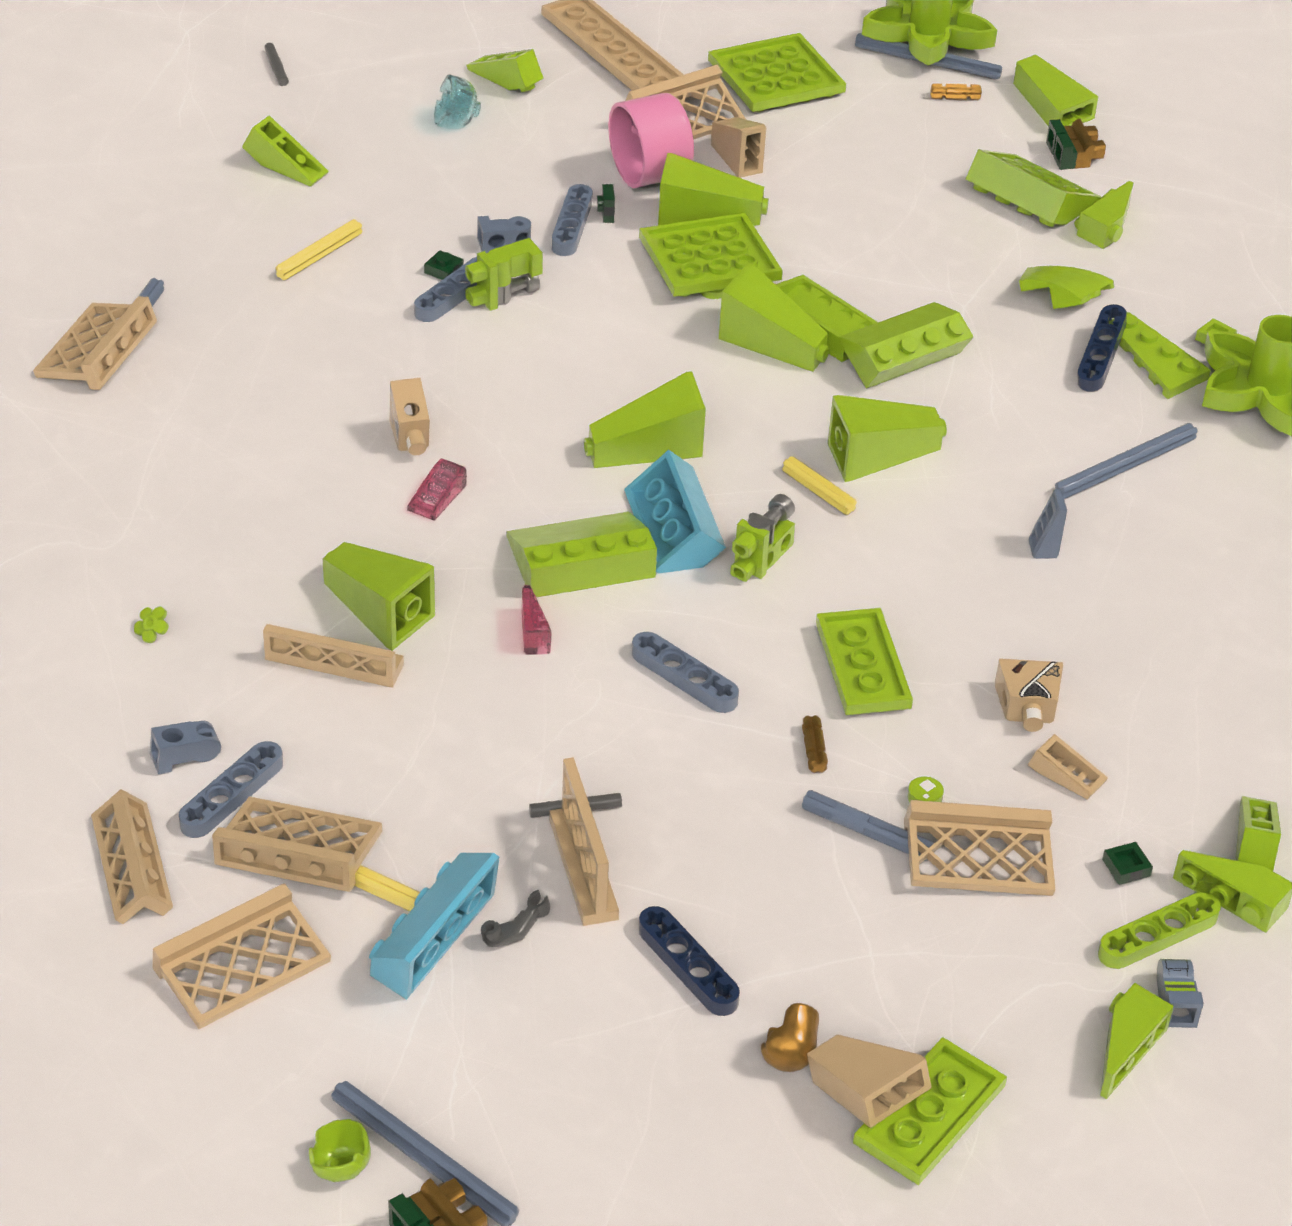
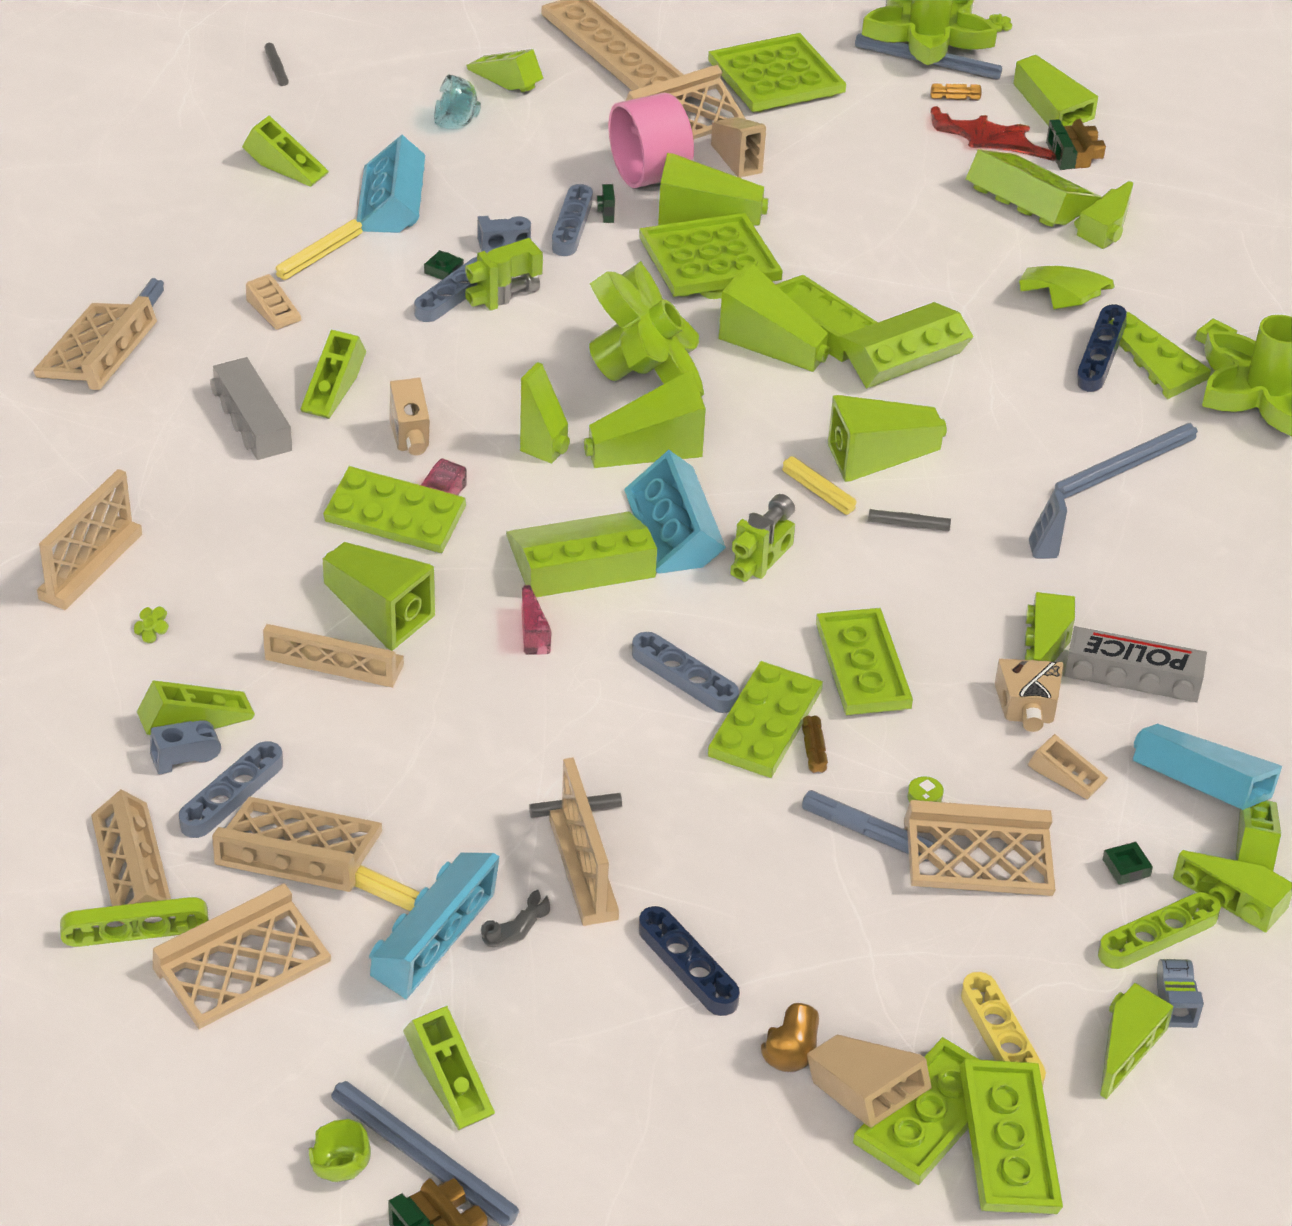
(98, 550): none -> tan fence
(133, 917): none -> lime beam
(179, 703): none -> lime slope
(251, 408): none -> light grey brick
(270, 300): none -> tan slope
(334, 373): none -> lime slope
(392, 188): none -> medium azure slope
(395, 509): none -> lime plate
(448, 1067): none -> lime slope
(541, 418): none -> lime slope
(647, 329): none -> lime plant
(765, 719): none -> lime plate
(909, 519): none -> dark grey piece
(987, 134): none -> clear red animal
(998, 1034): none -> light yellow beam
(1000, 22): none -> lime plant
(1010, 1137): none -> lime plate
(1051, 626): none -> lime slope
(1136, 664): none -> light grey brick
(1207, 766): none -> medium azure slope

